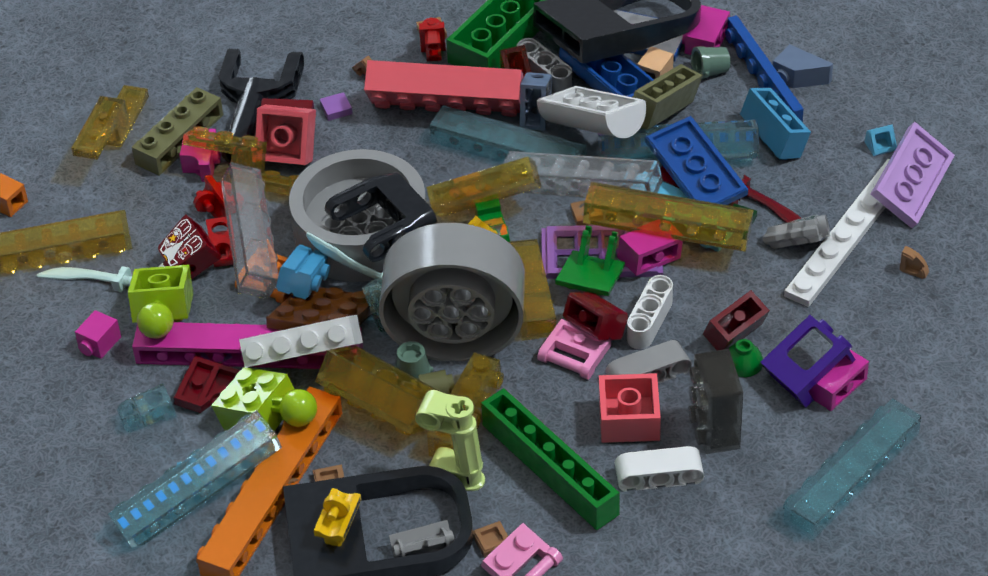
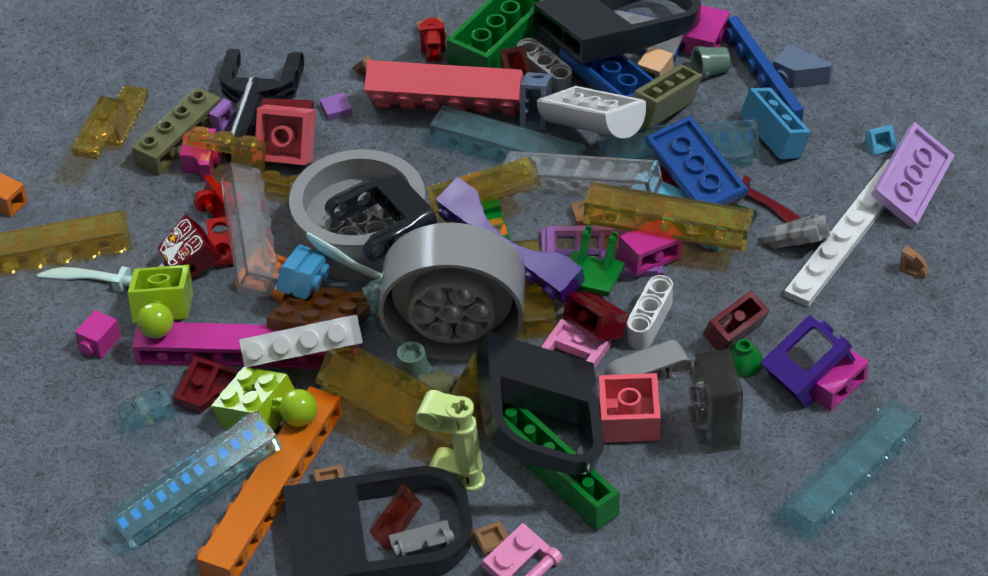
(221, 115): none -> medium lavender tile
(337, 516): yellow hips -> none
(396, 516): none -> clear red slope
(545, 384): none -> black window
(550, 271): none -> arch
(659, 467): white beam -> none

